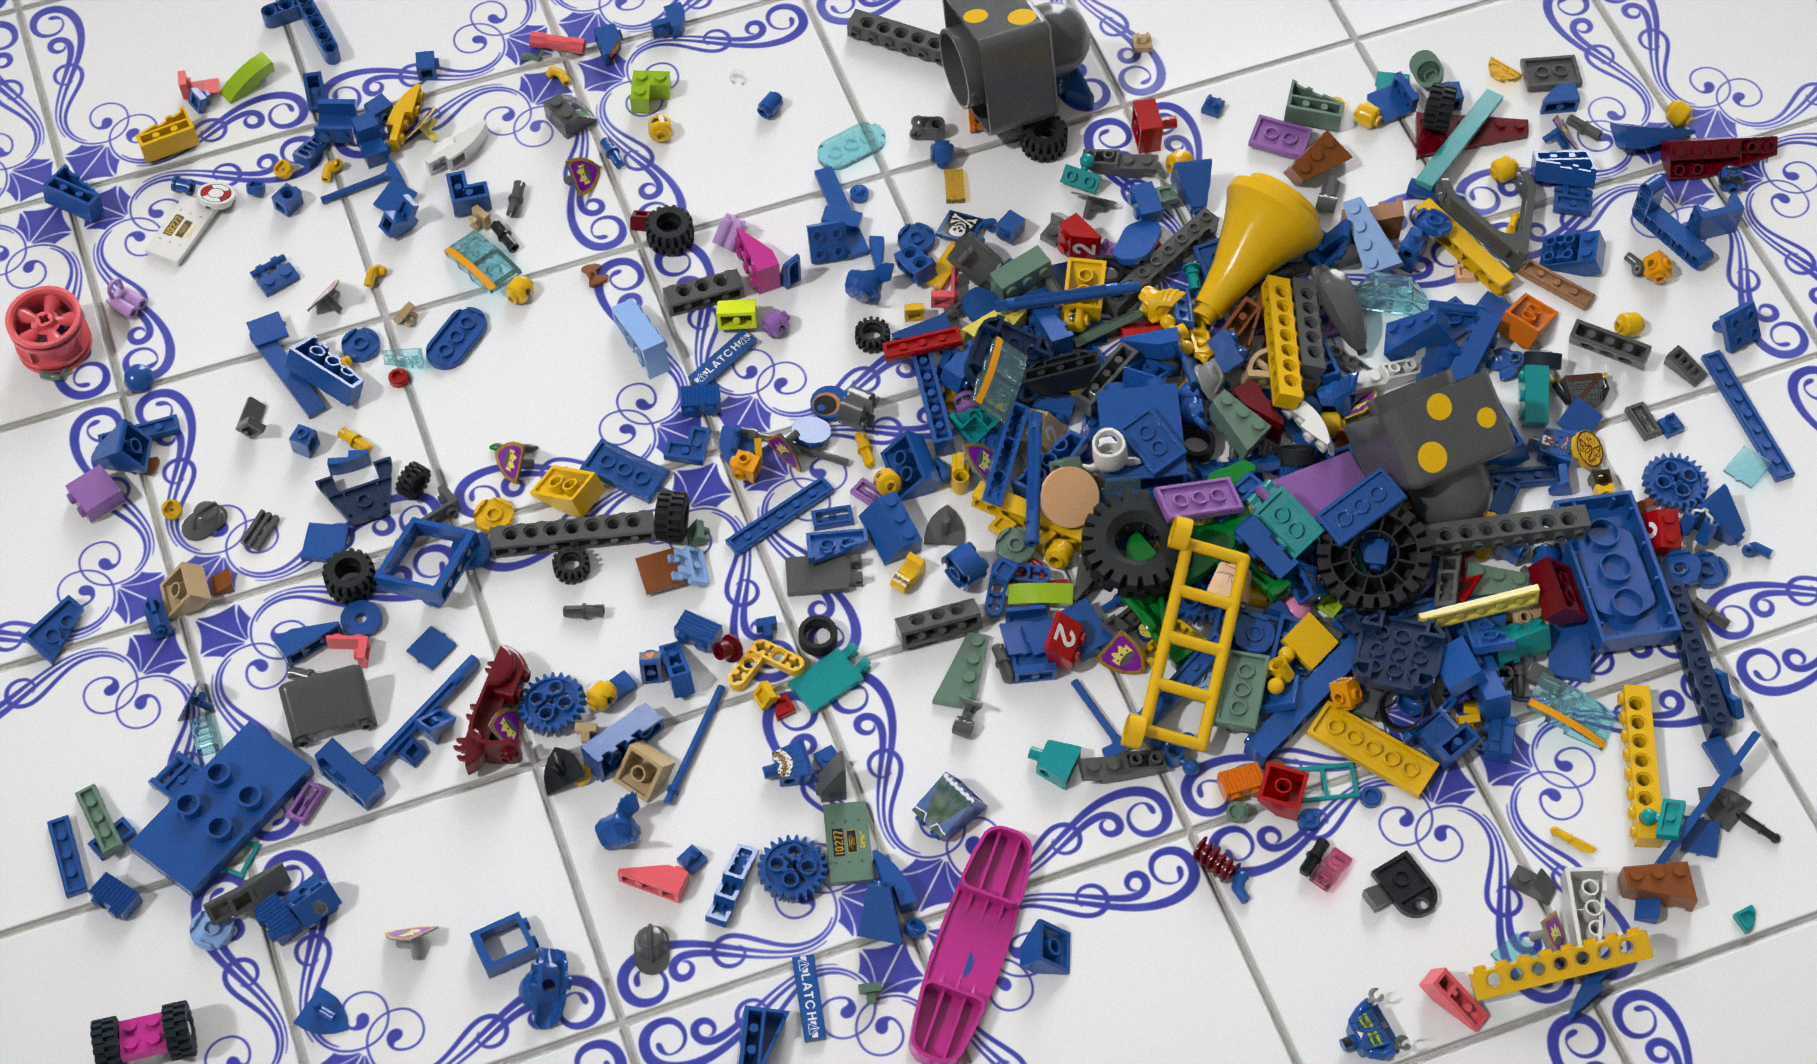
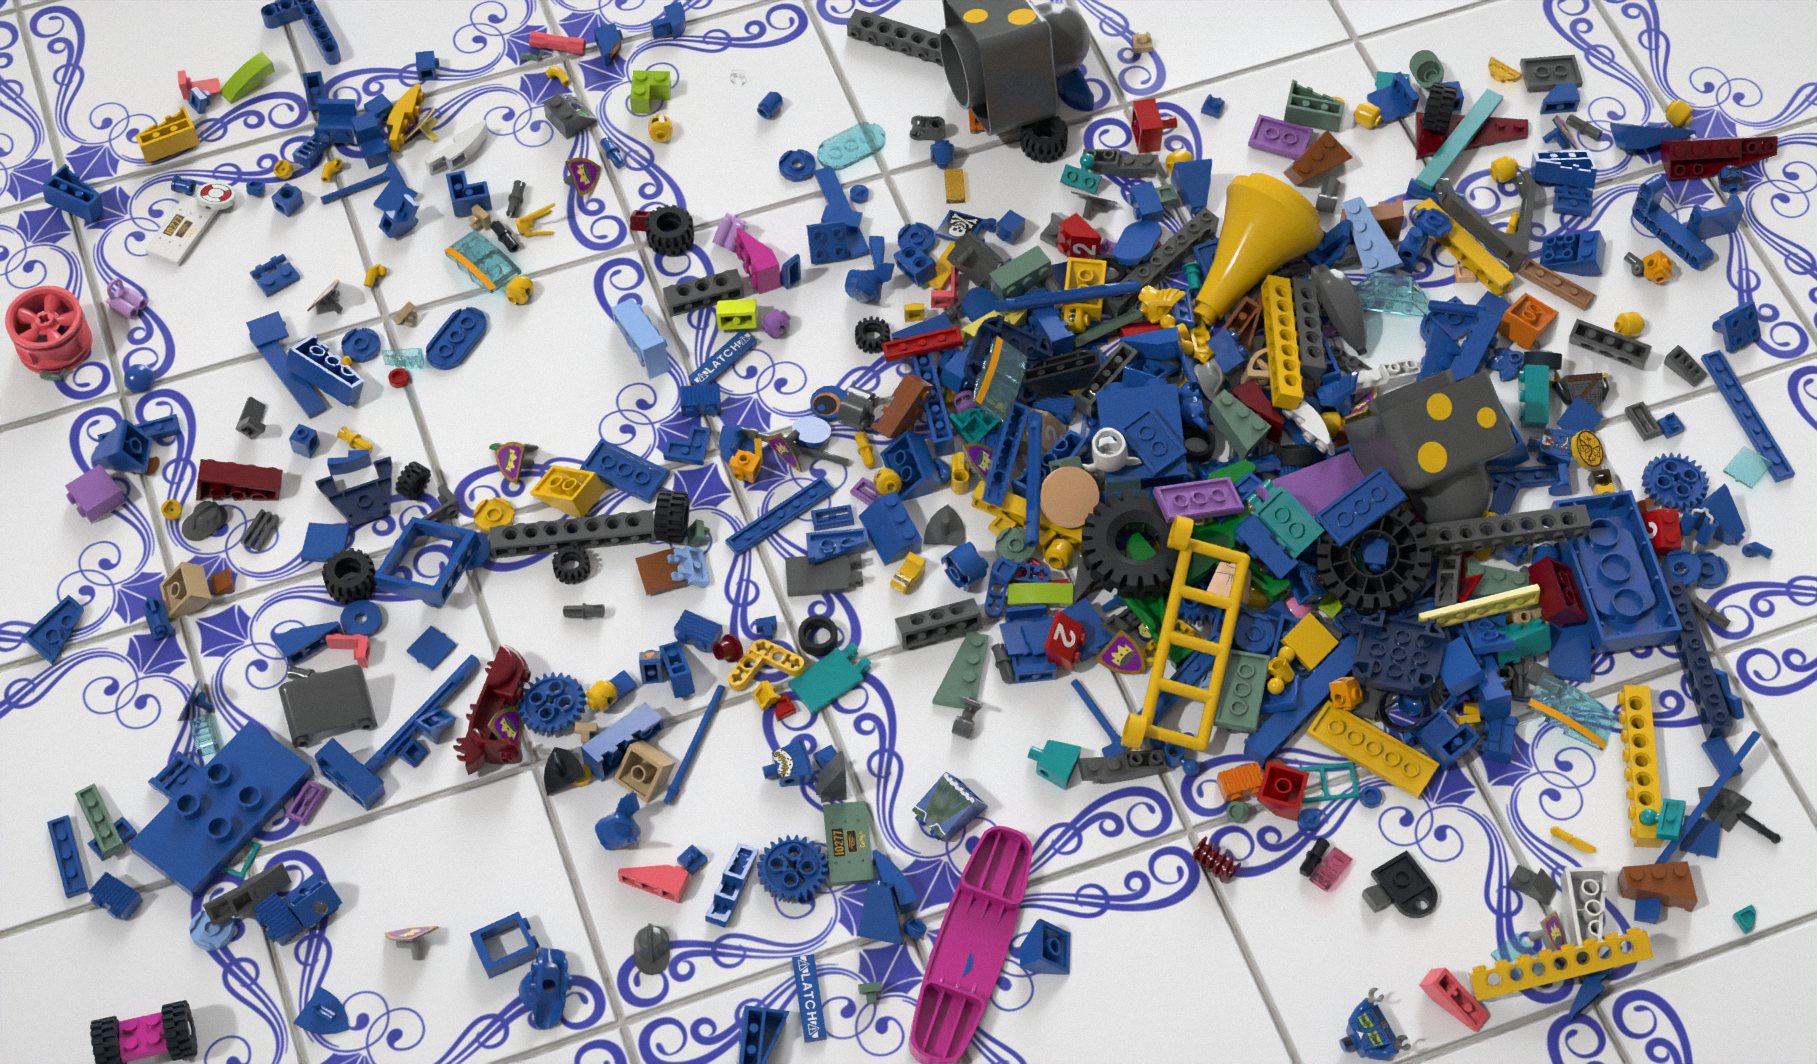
(237, 481): none -> dark red wedge
(524, 223): none -> yellow plant
(594, 279): dark orange piece -> none
(797, 174): none -> blue tile
(905, 407): none -> dark orange wedge
(1238, 885): blue arm -> none
(1414, 332): blue wedge -> none

